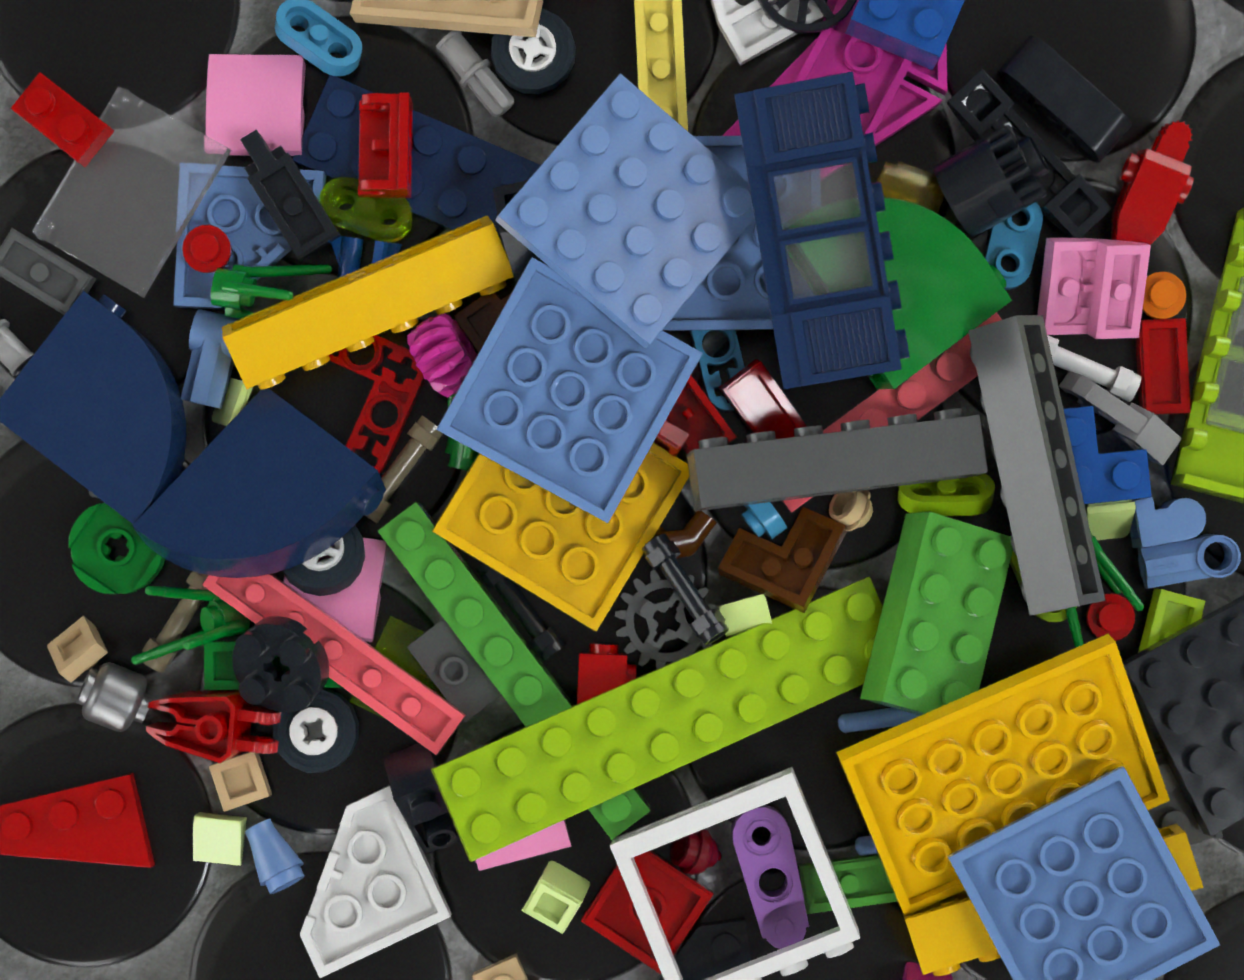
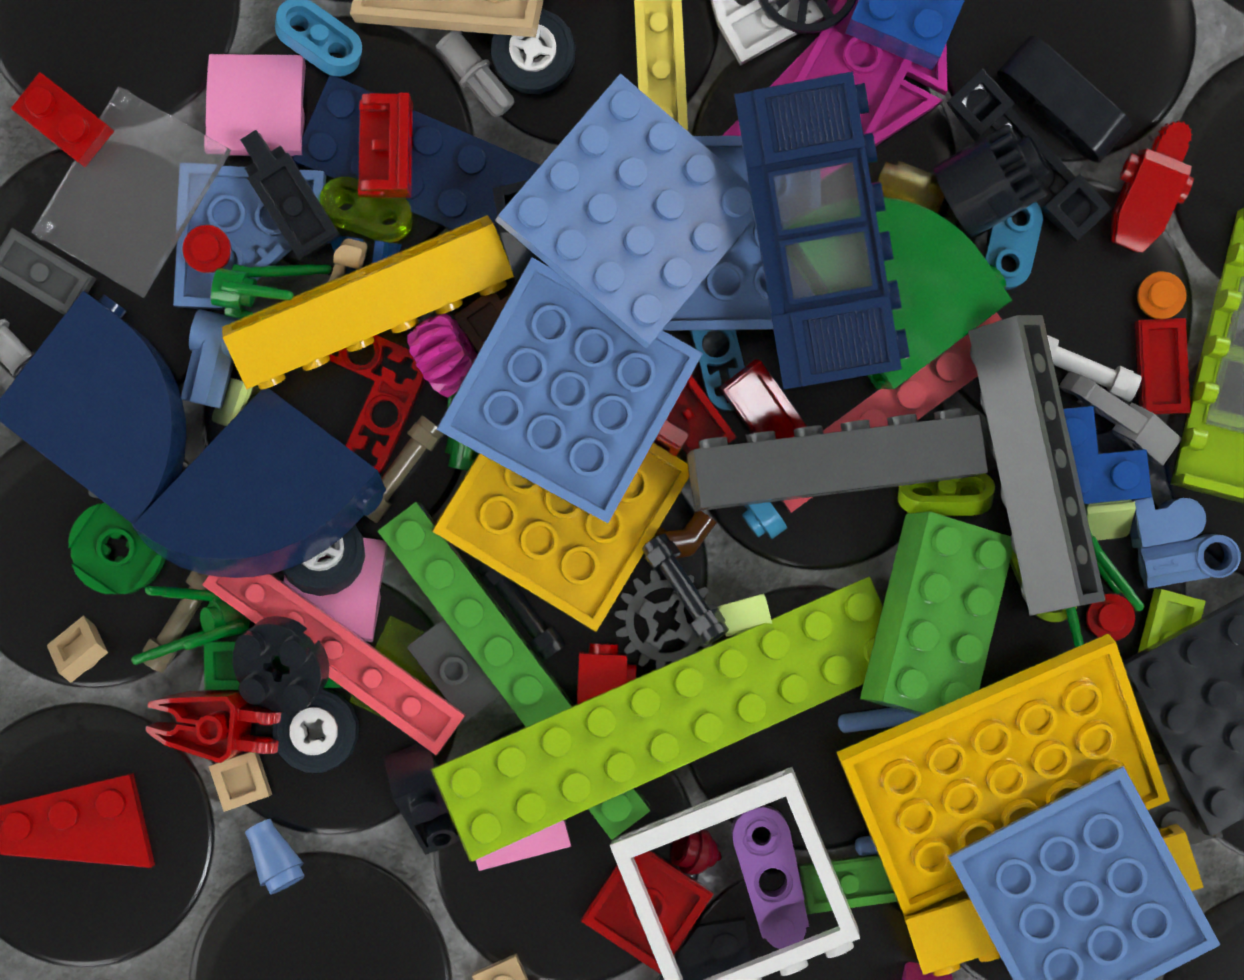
(114, 697): flat silver head -> none
(218, 838): yellowish green slope -> none
(349, 254): none -> tan hand
(371, 887): white plate -> none
(556, 896): yellowish green slope -> none
(790, 571): reddish brown plate -> none
(851, 509): tan plate -> none
(1093, 287): bright pink slope -> none

